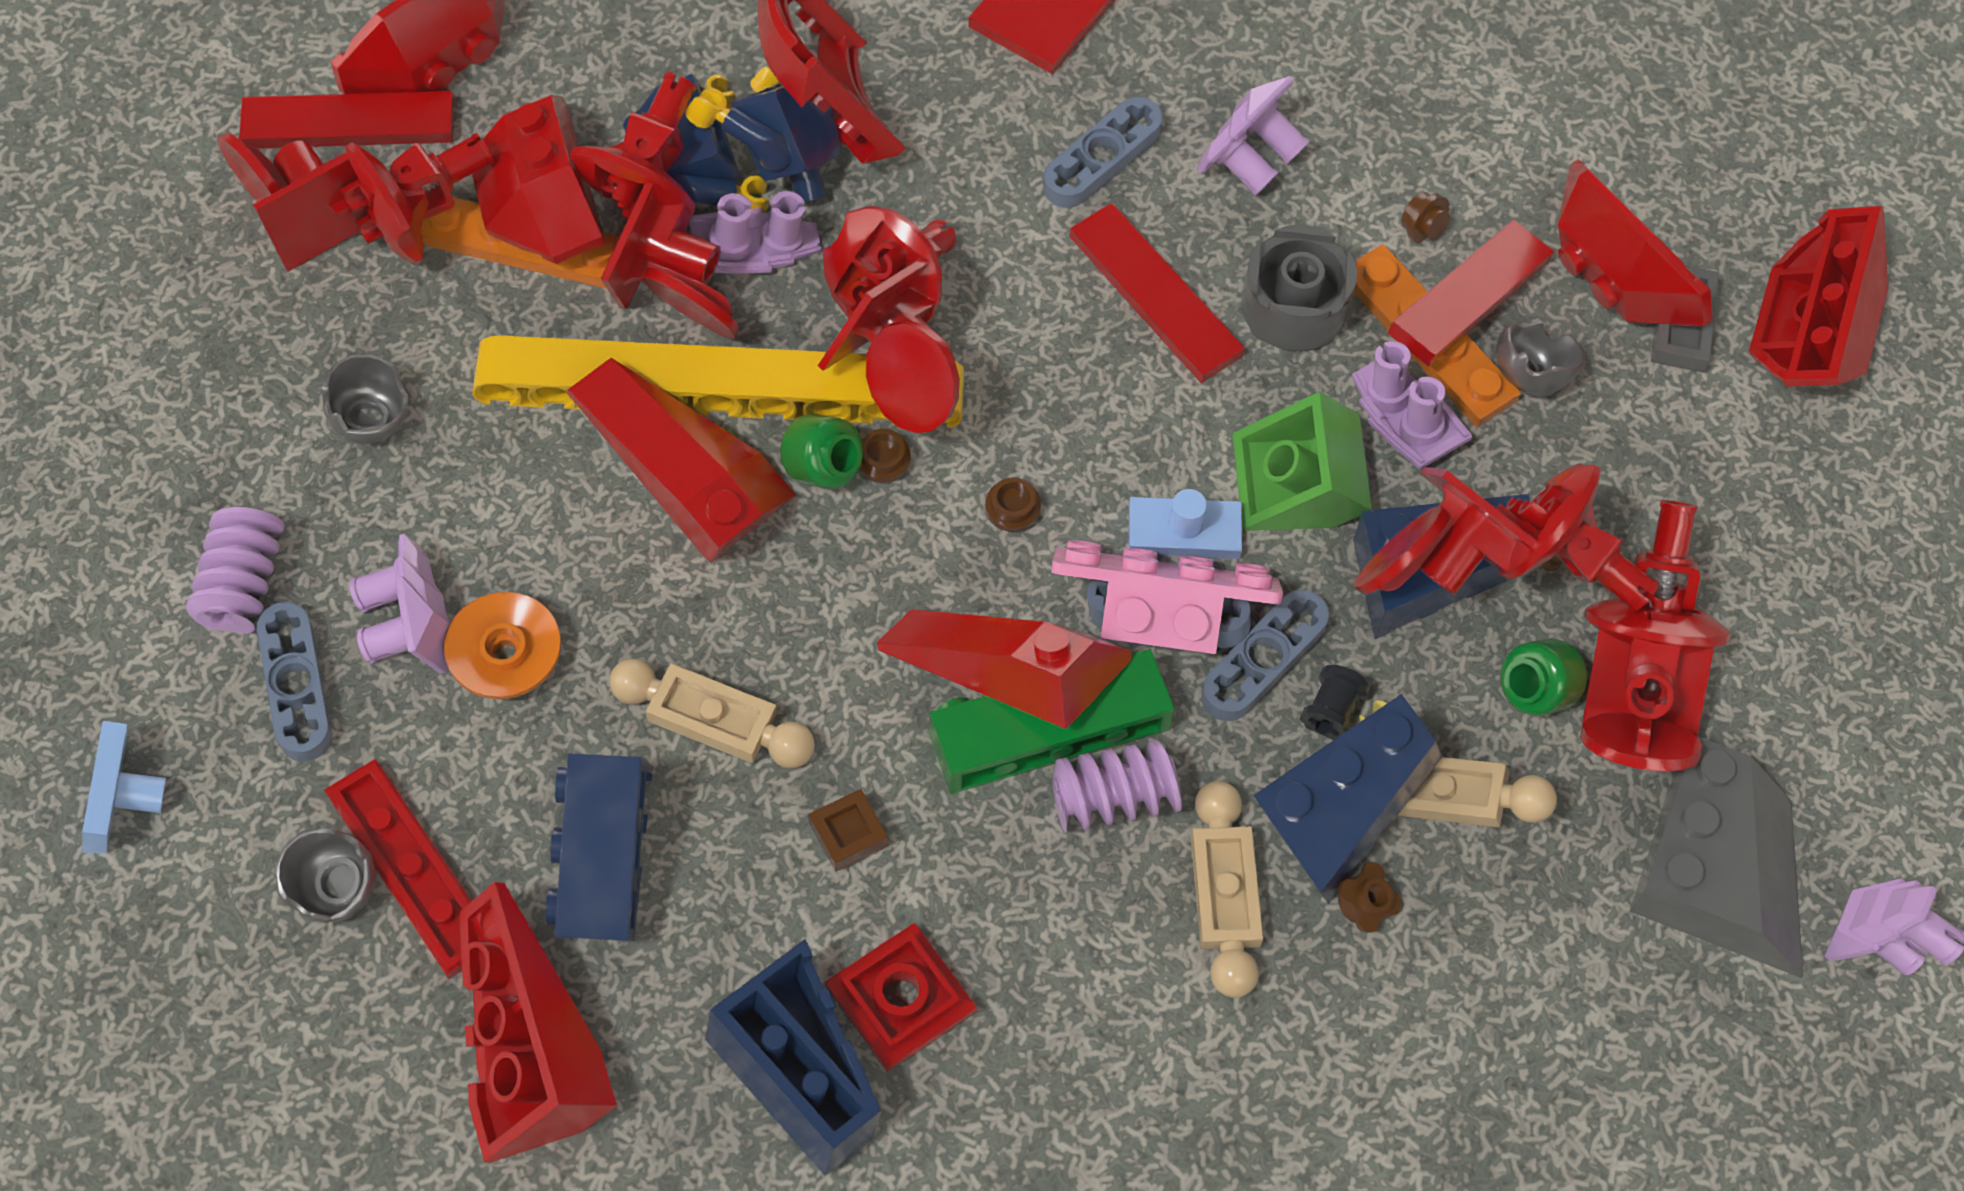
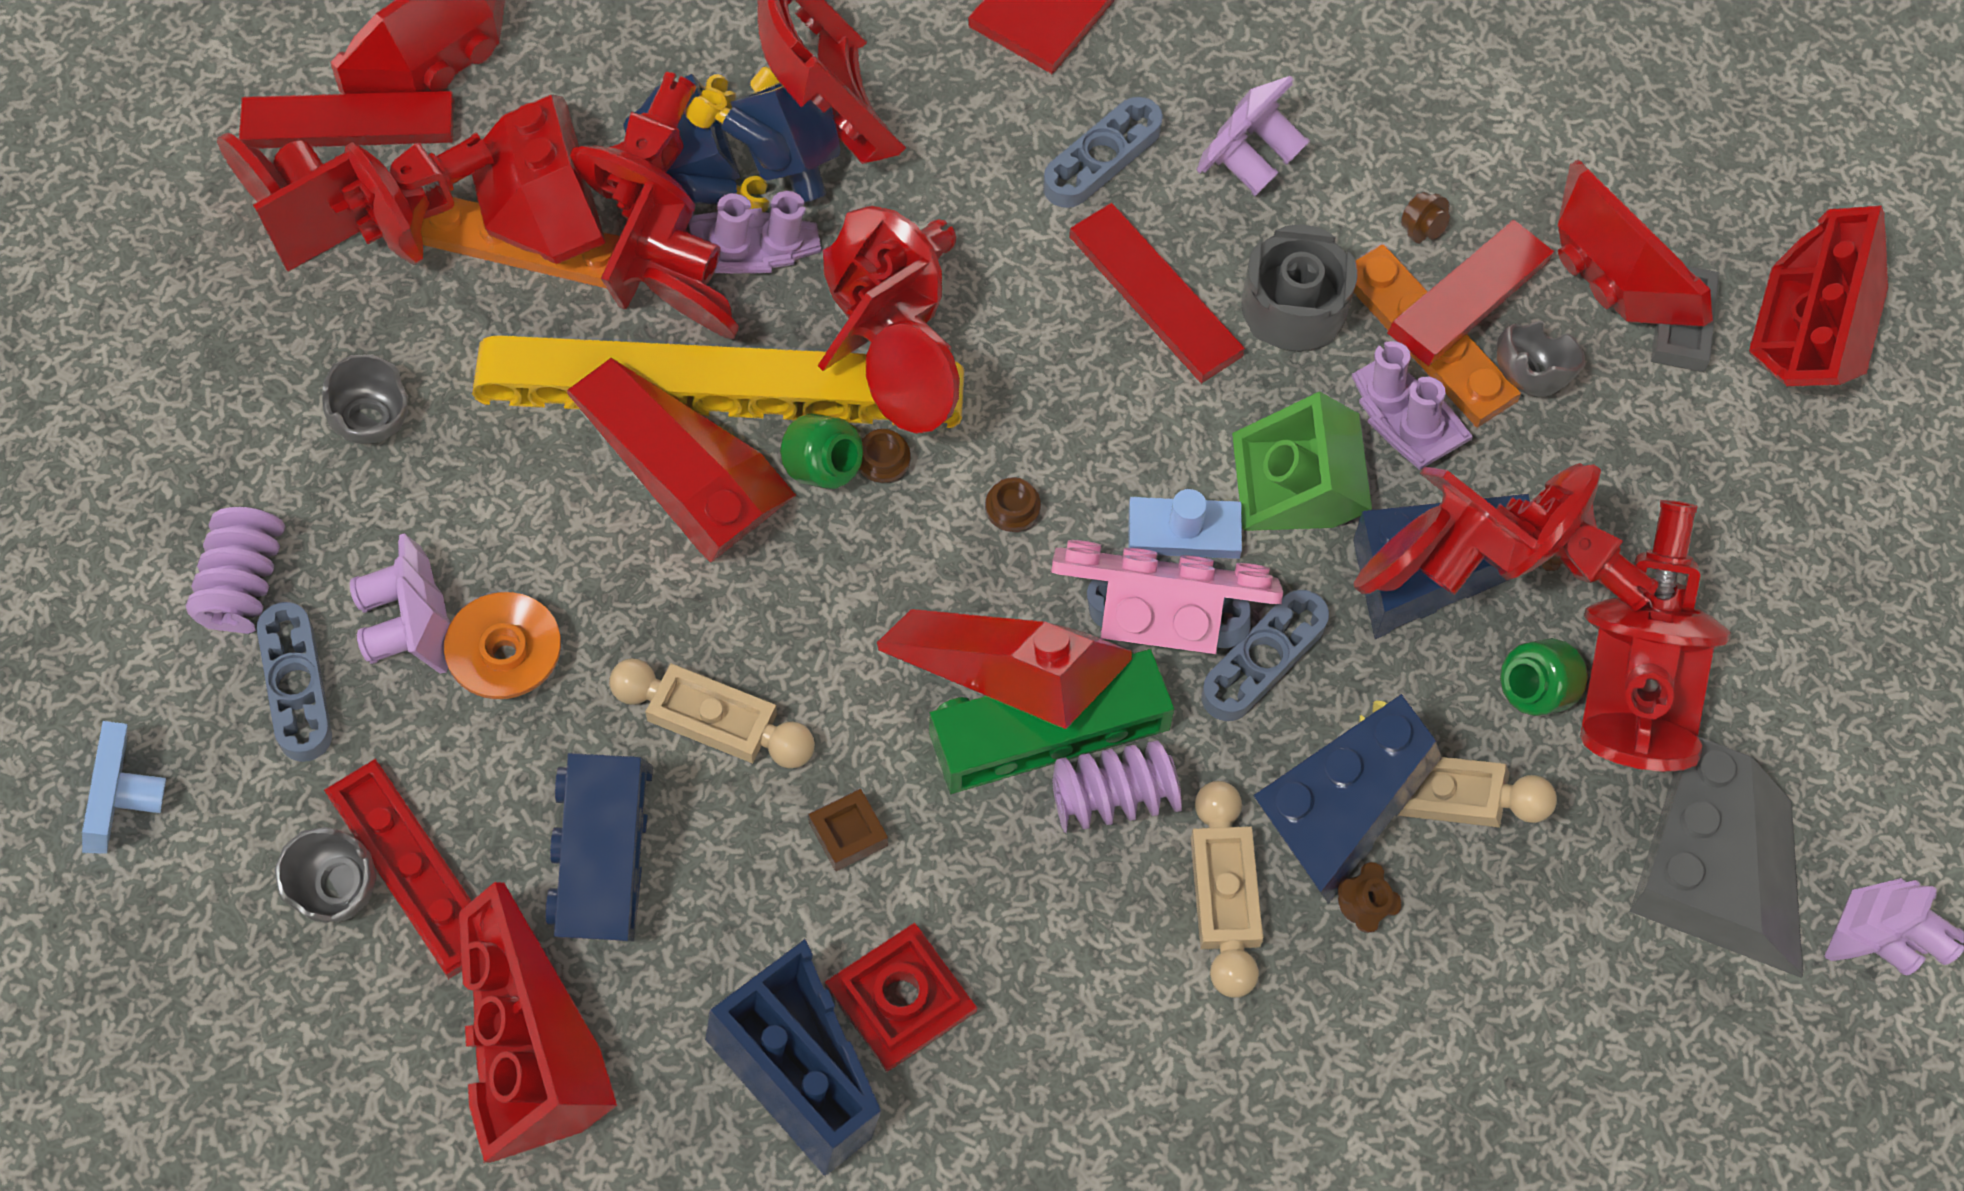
(1335, 701): black bush -> none

